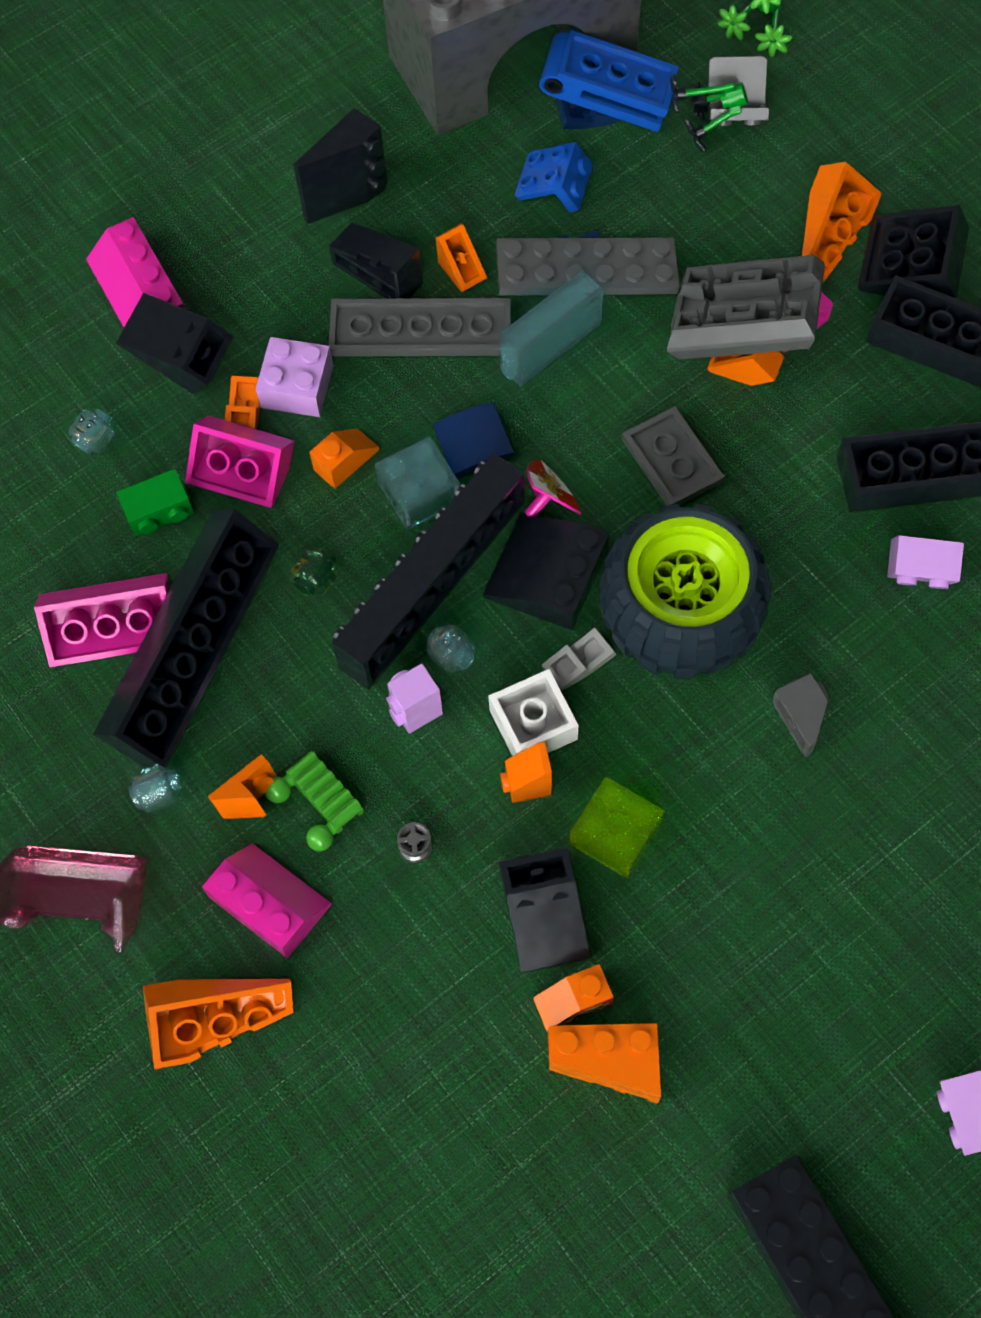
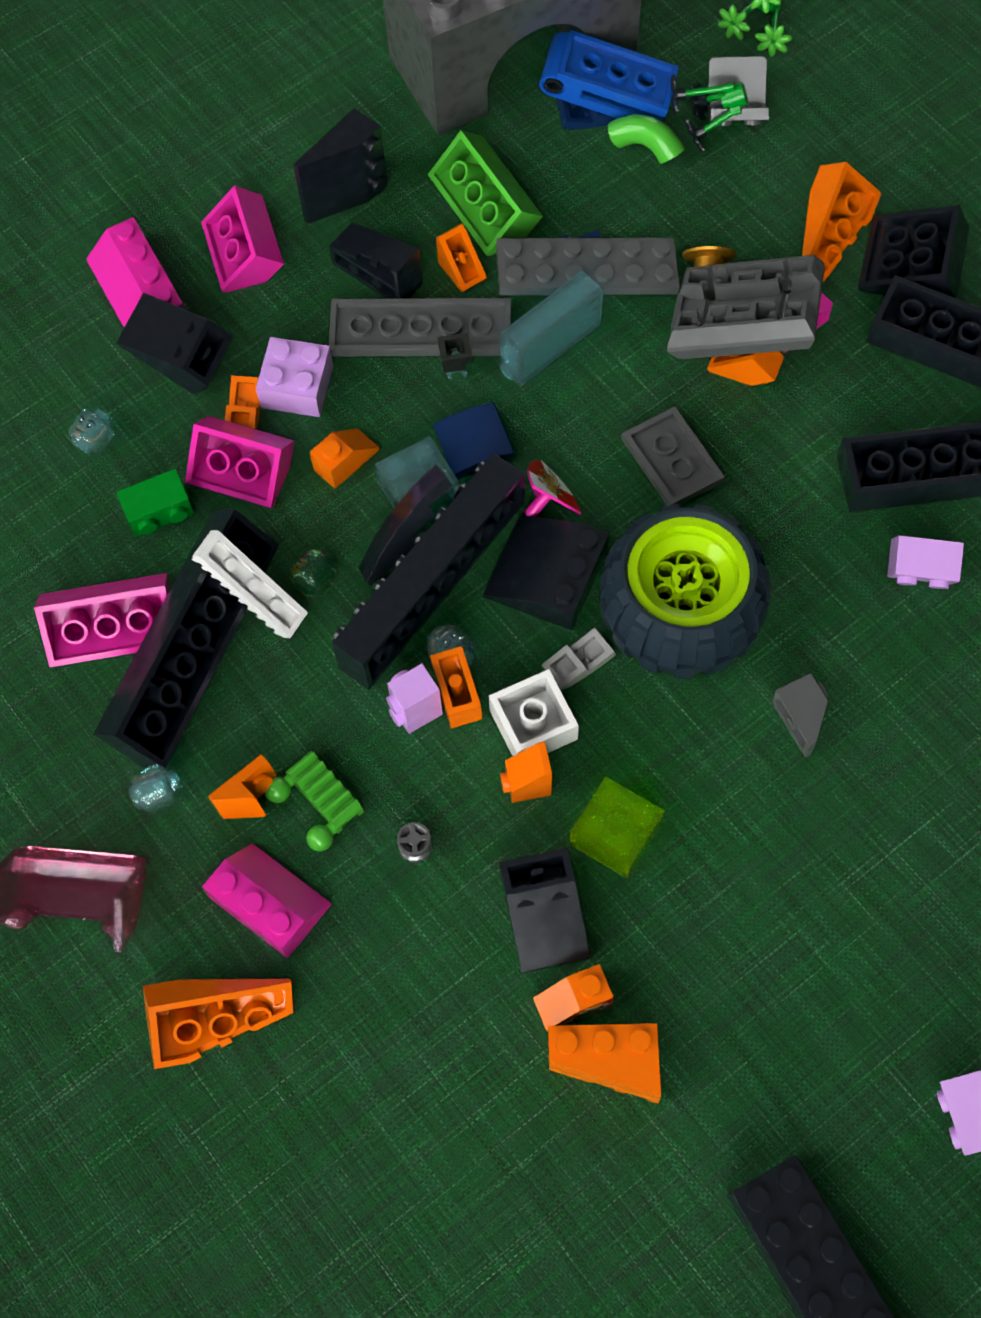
(242, 240): none -> dark pink slope
(249, 584): none -> white gear
(405, 519): none -> black slope
(455, 353): none -> pearl dark grey piece
(456, 687): none -> orange slope
(483, 192): none -> bright green slope
(556, 171): blue bracket -> none
(647, 132): none -> bright green cylinder
(708, 255): none -> pearl gold piece

